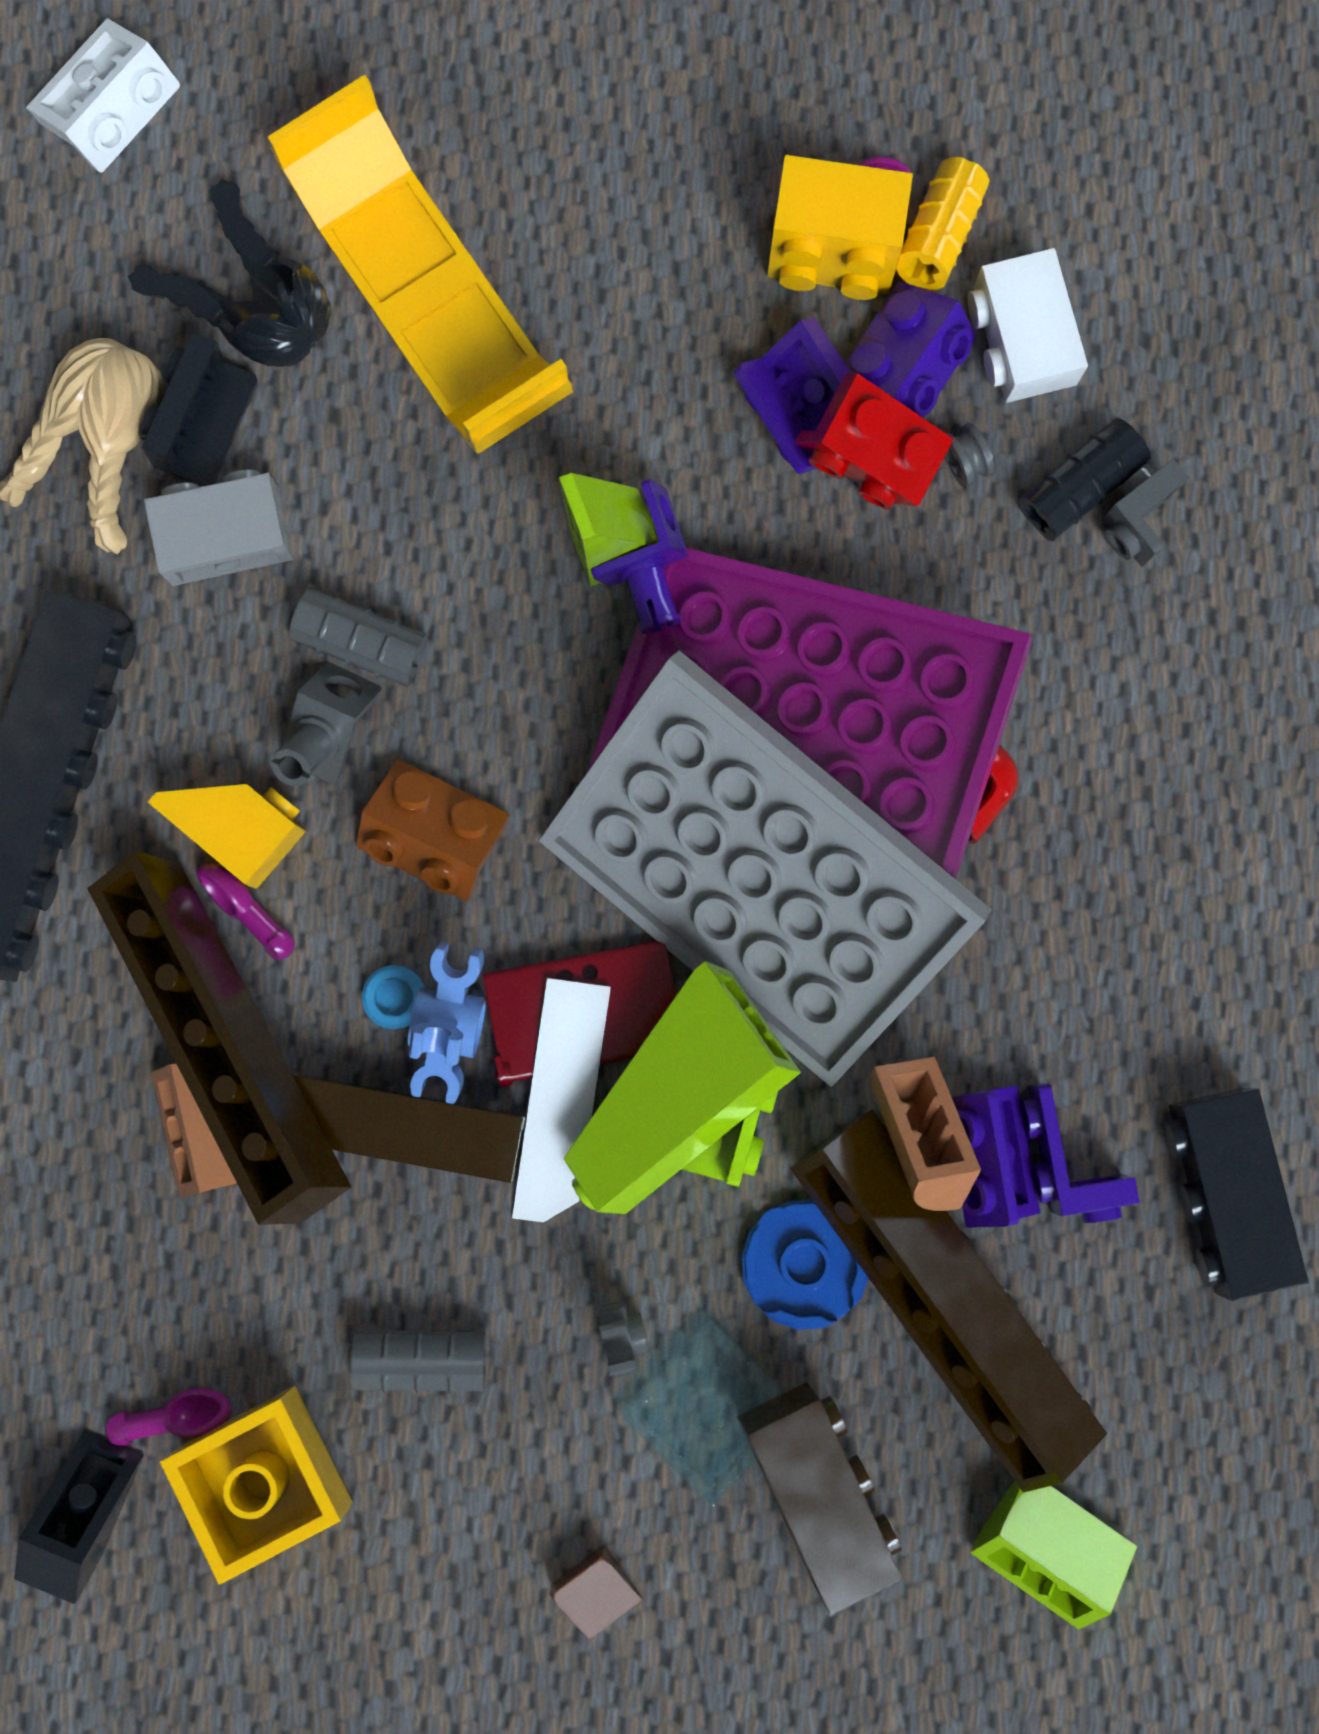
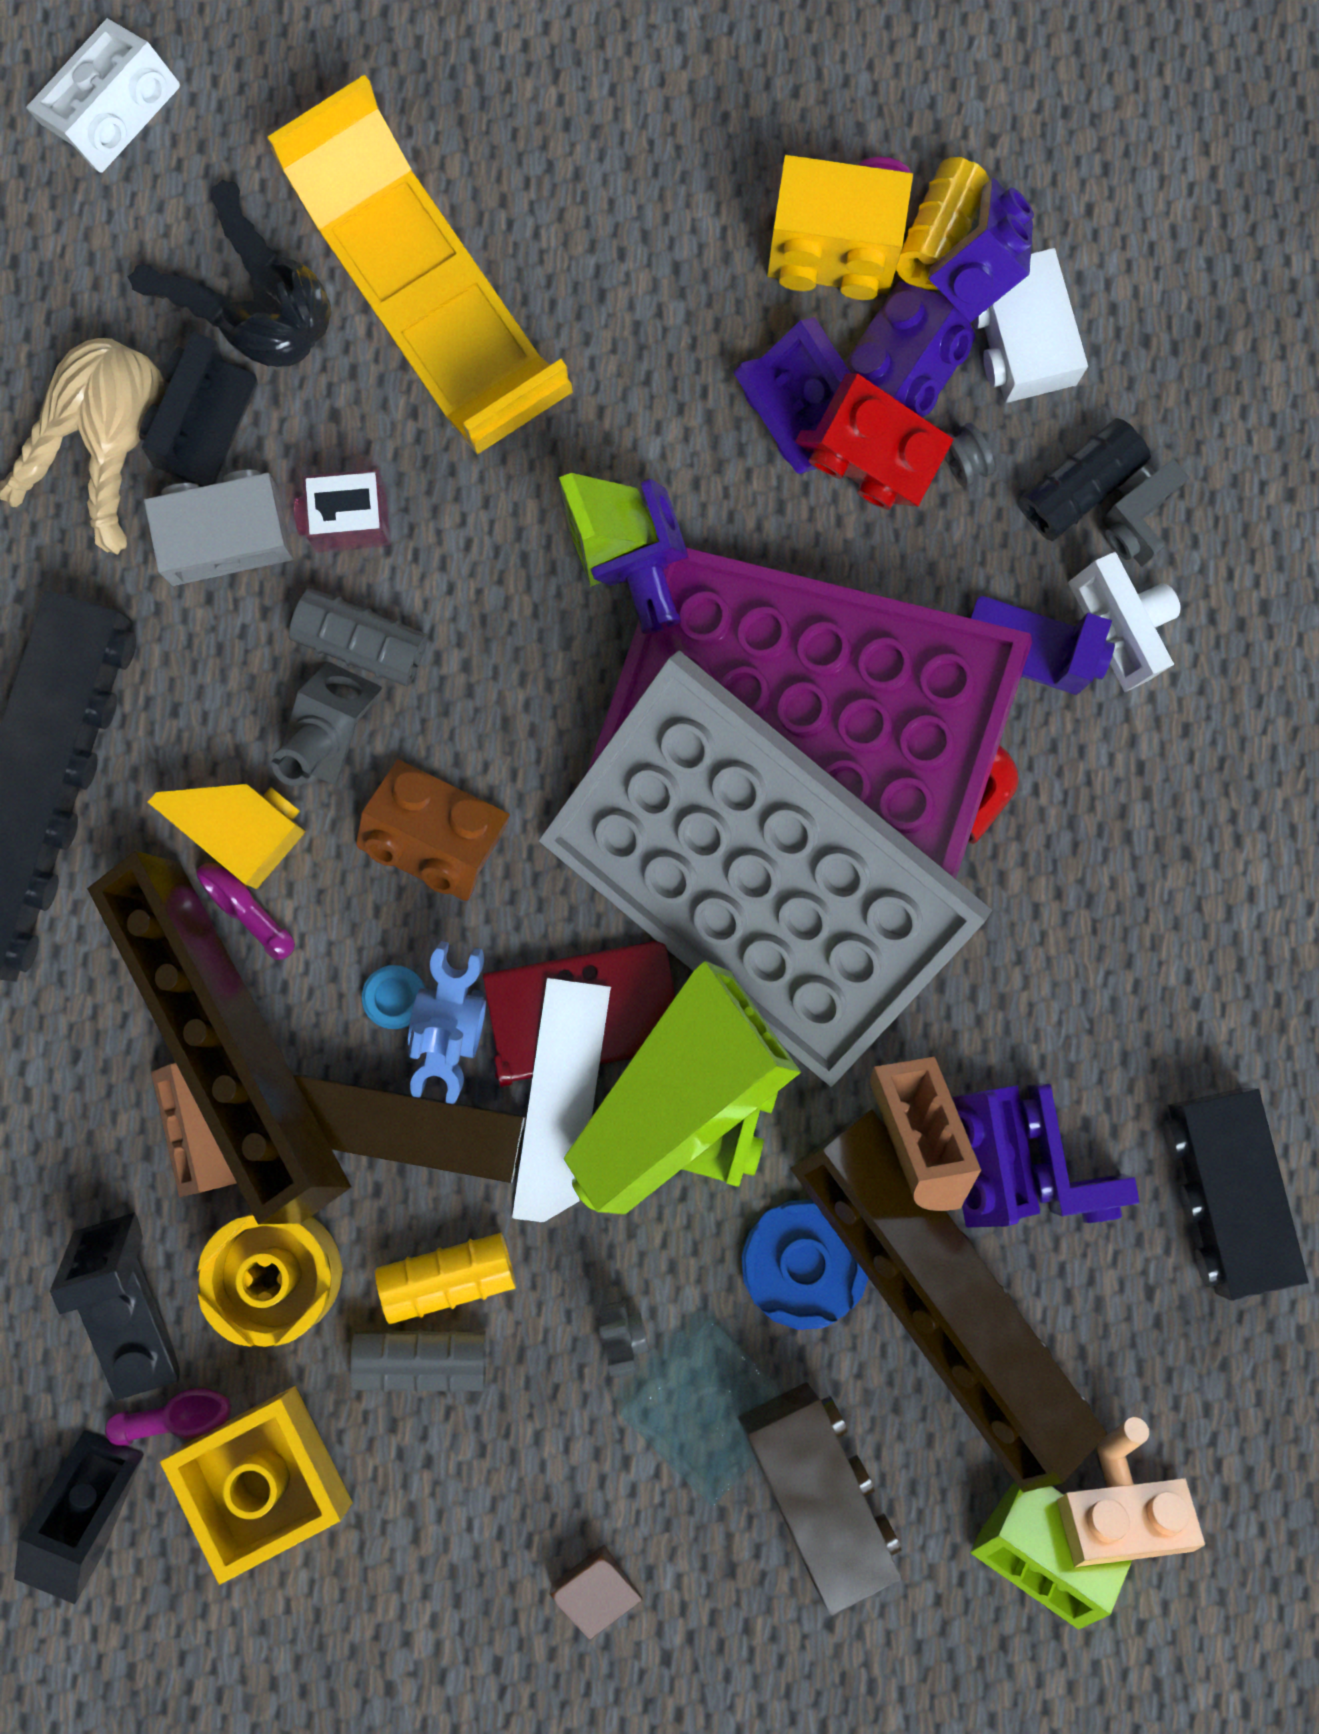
(116, 1306): none -> black bracket
(233, 1271): none -> yellow brick
(343, 511): none -> brick
(445, 1278): none -> yellow axle
(991, 256): none -> dark purple bracket
(1059, 653): none -> dark purple bracket
(1109, 593): none -> white tile
(1128, 1517): none -> light nougat plate

